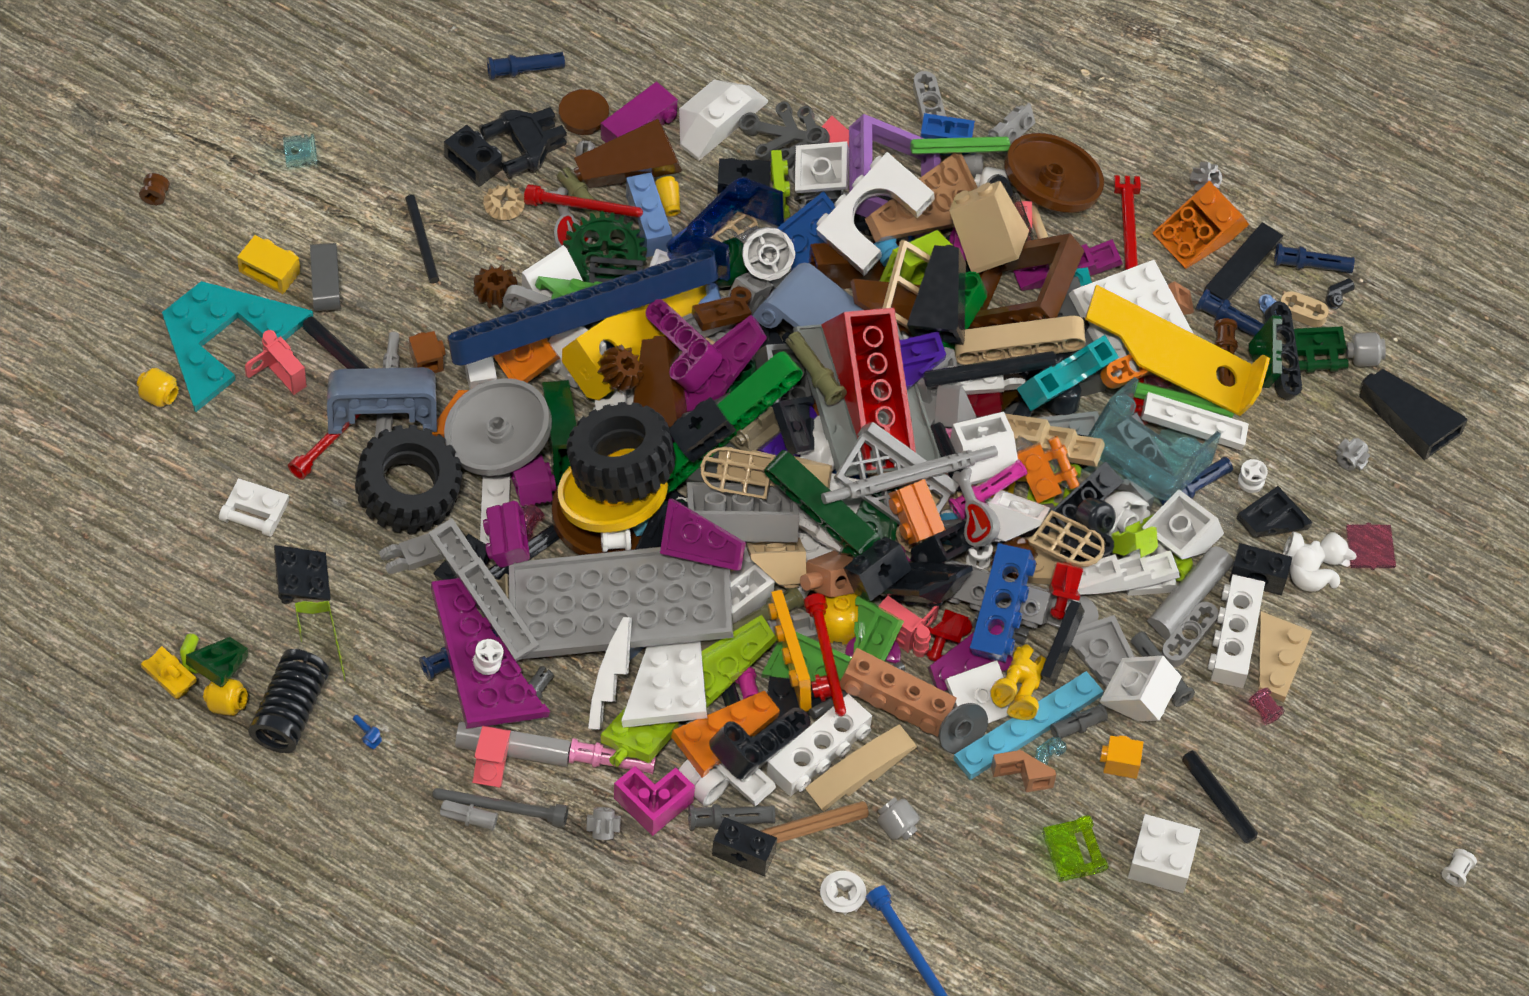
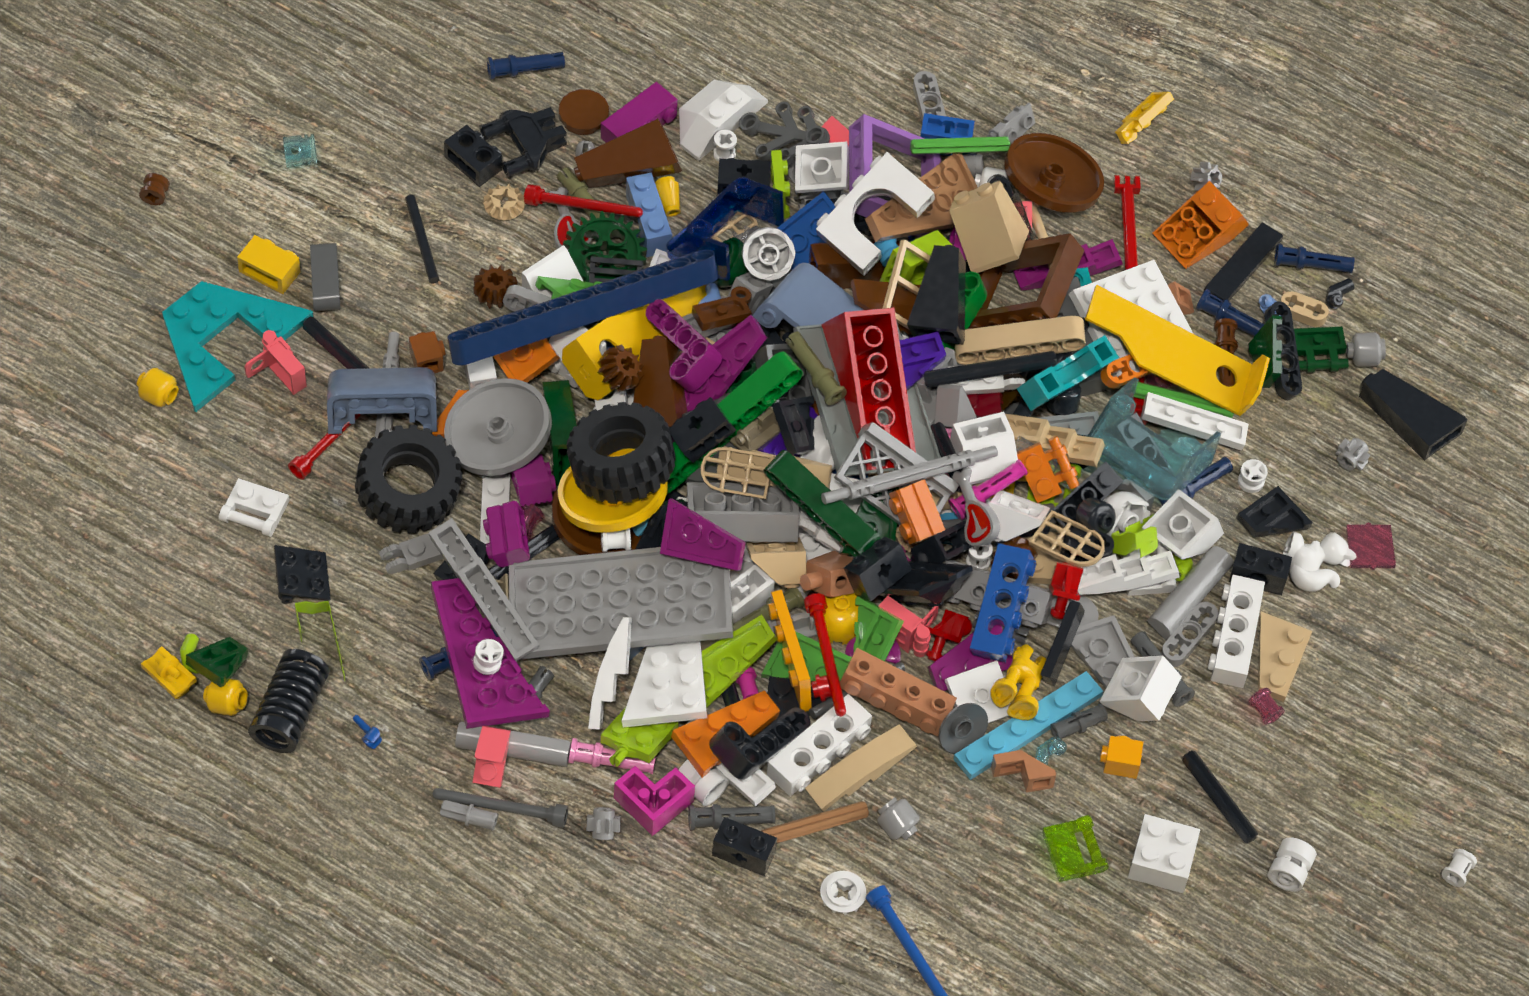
(724, 144): none -> white bush
(1142, 115): none -> yellow hinge
(1291, 865): none -> white wheel

